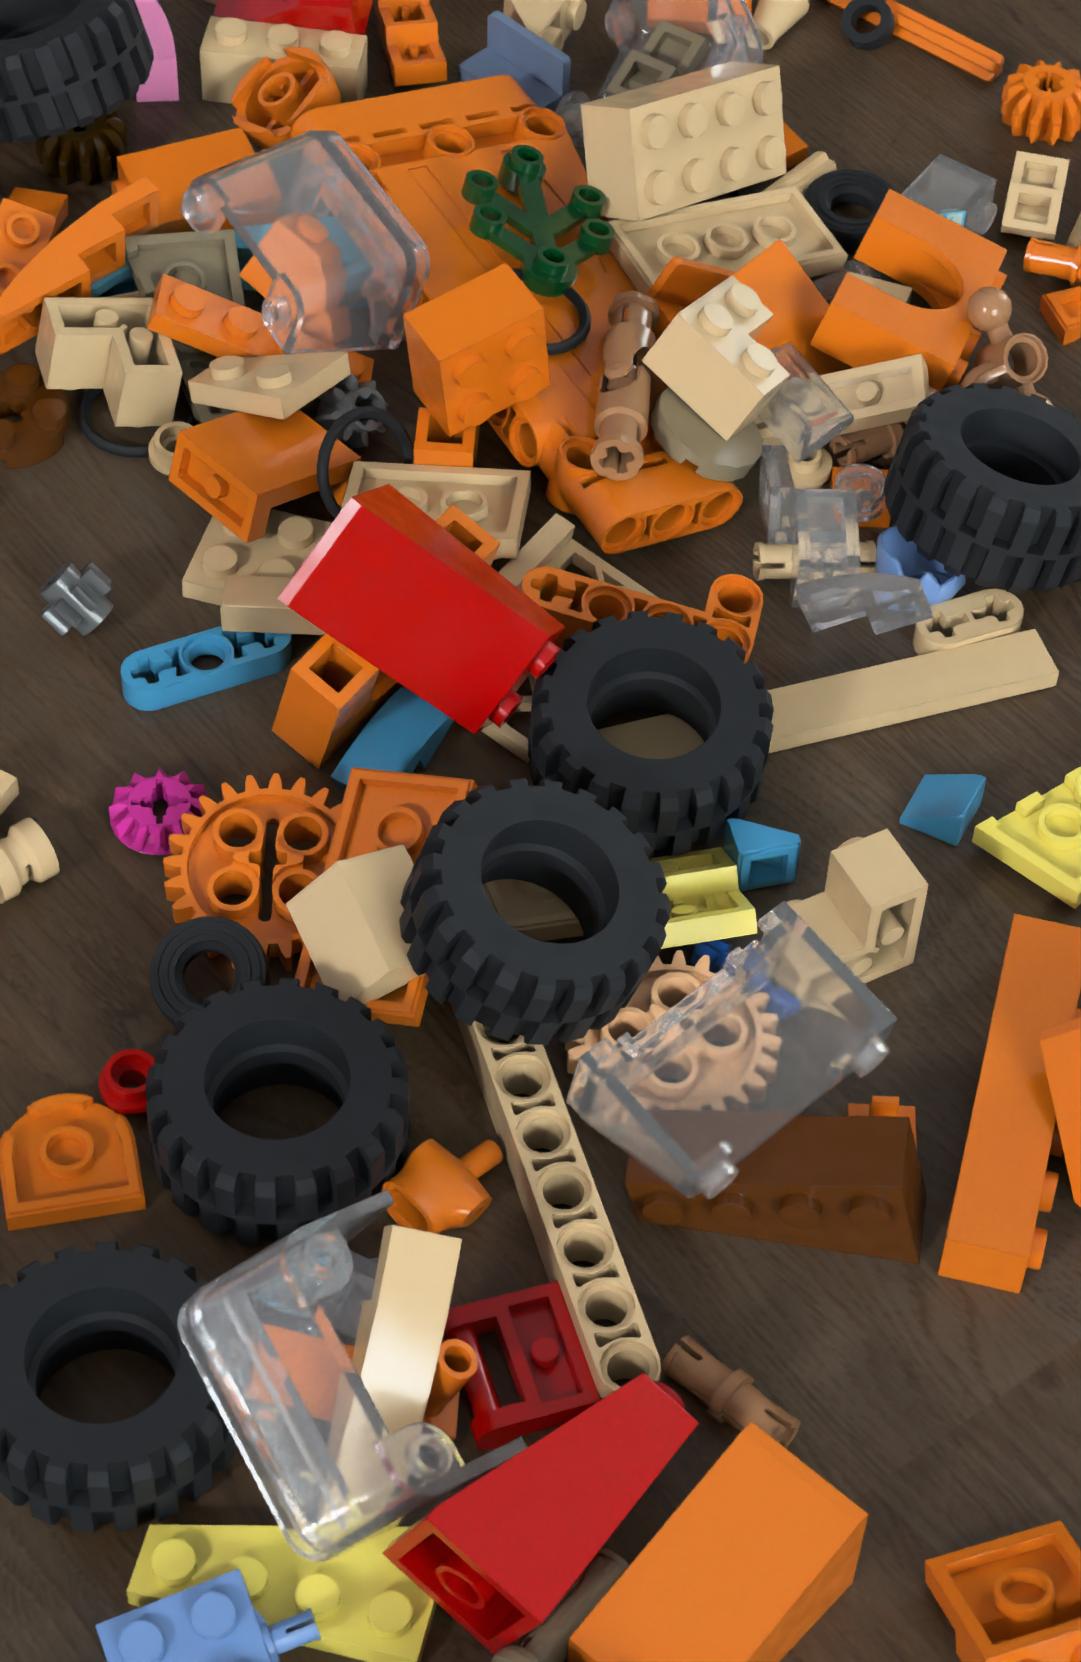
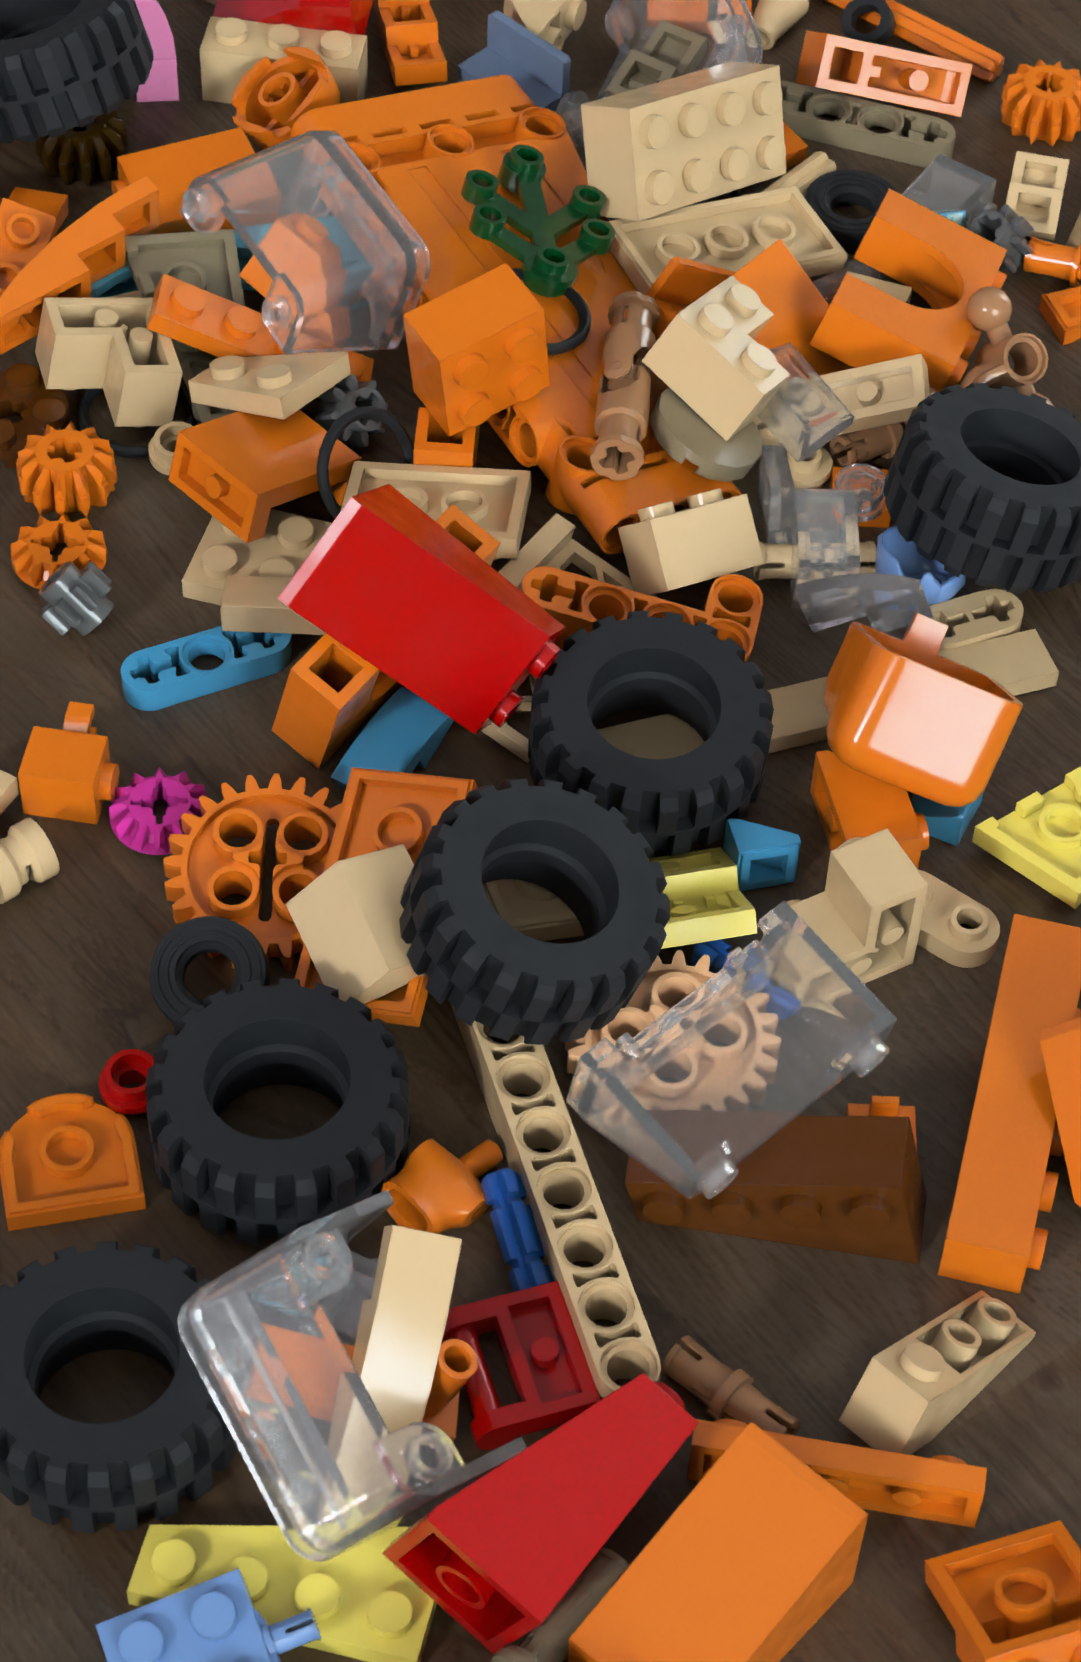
(32, 550): none -> orange gear
(66, 470): none -> orange gear
(68, 770): none -> orange brick
(515, 1229): none -> blue axle
(690, 544): none -> tan brick
(861, 805): none -> orange slope
(874, 1479): none -> orange plate
(883, 73): none -> orange slope
(916, 714): none -> orange piece
(926, 133): none -> dark tan beam
(934, 1374): none -> tan slope
(941, 929): none -> tan plate
(1007, 231): none -> dark grey gear

